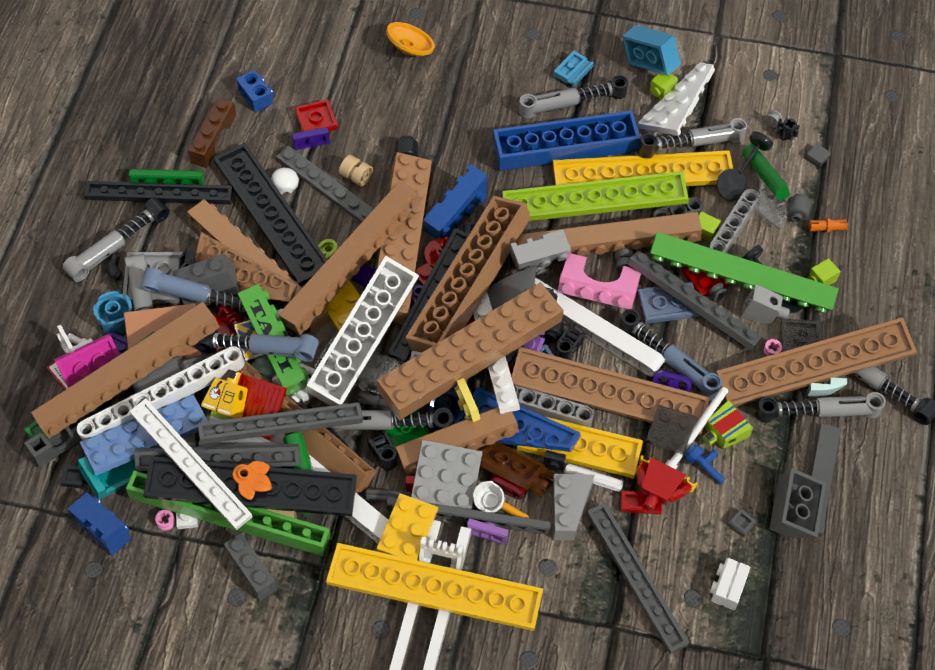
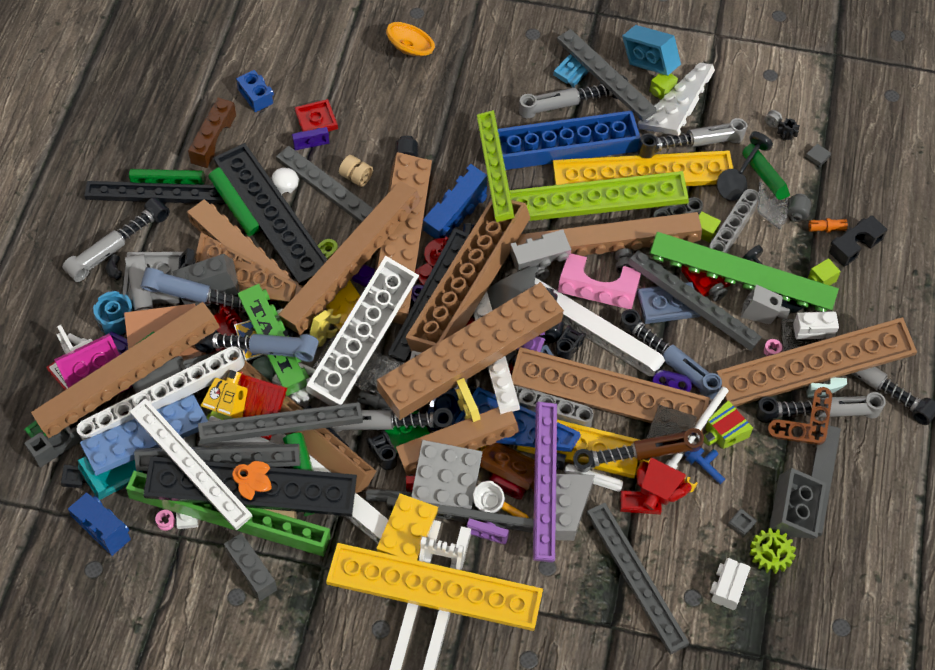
(234, 202): none -> green brick
(321, 325): none -> light yellow plate
(495, 166): none -> lime tile
(545, 482): none -> medium lavender tile
(607, 75): none -> dark grey plate
(641, 449): none -> piece
(767, 556): none -> lime gear
(808, 429): none -> dark orange beam
(815, 325): none -> white brick
(867, 231): none -> black arch

